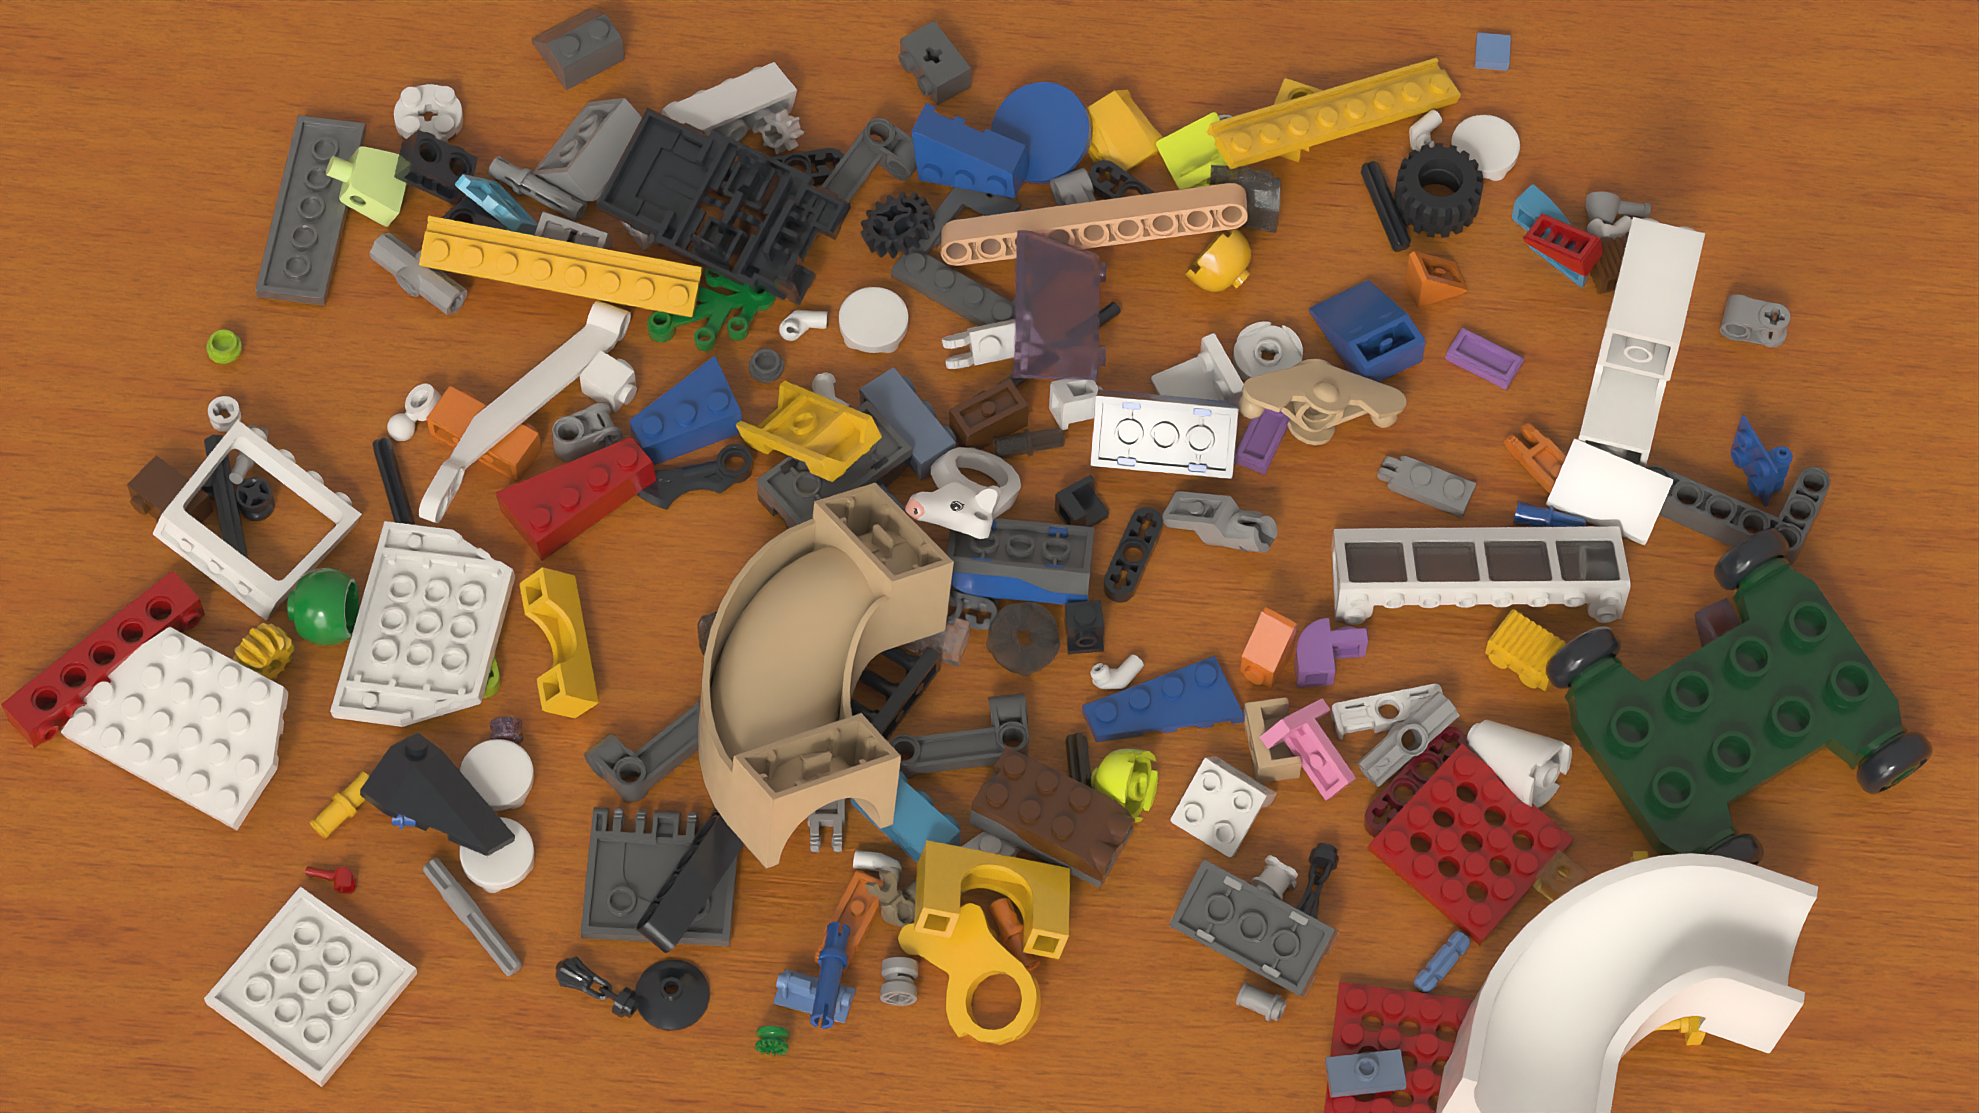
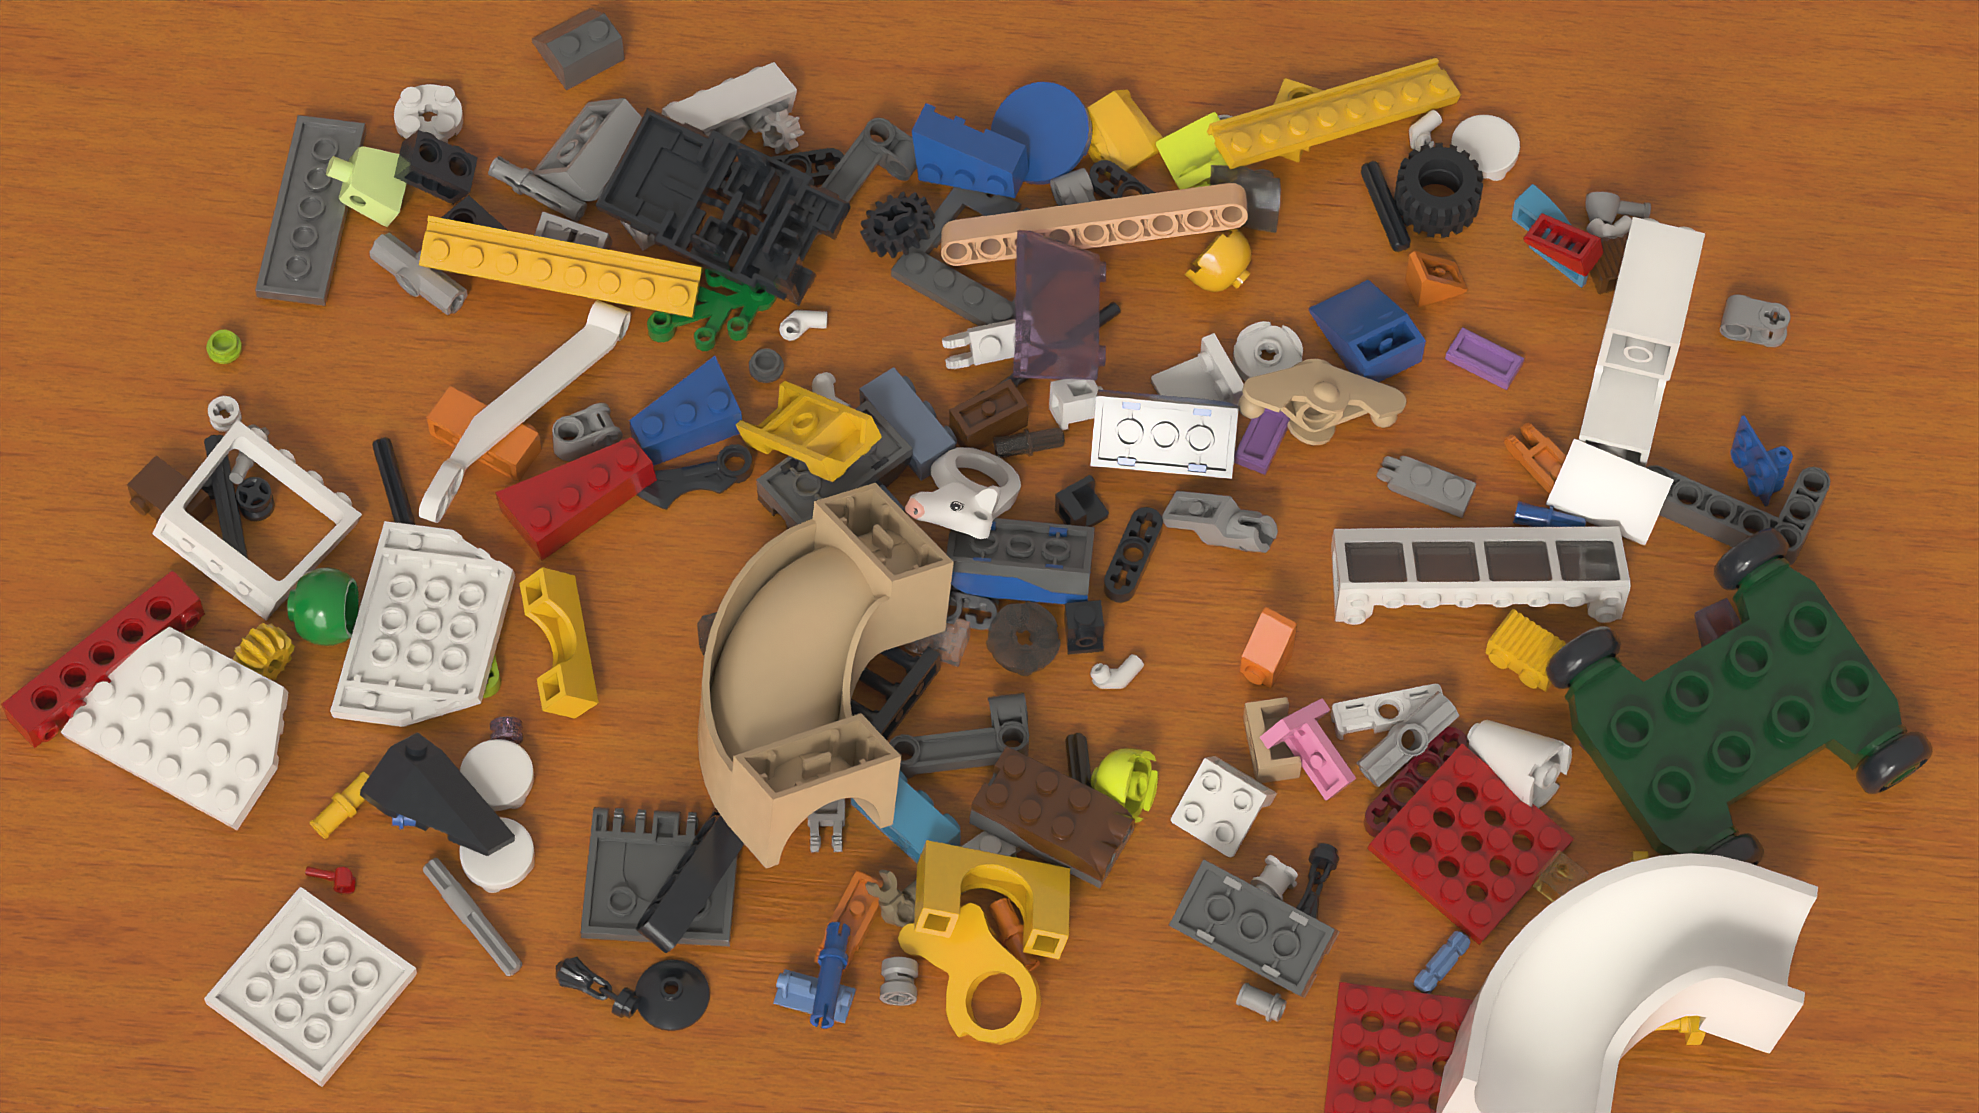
(418, 406): white plate -> none
(498, 203): medium azure wing -> none
(609, 381): white brick -> none
(651, 762): dark grey piece -> none
(772, 1040): green bush -> none
(873, 320): white tile -> none
(876, 862): white arm -> none
(934, 63): dark grey brick -> none
(1176, 700): blue wing -> none
(1320, 646): medium lavender brick -> none
(1365, 1073): sand blue plate -> none
(1492, 51): medium blue tile -> none

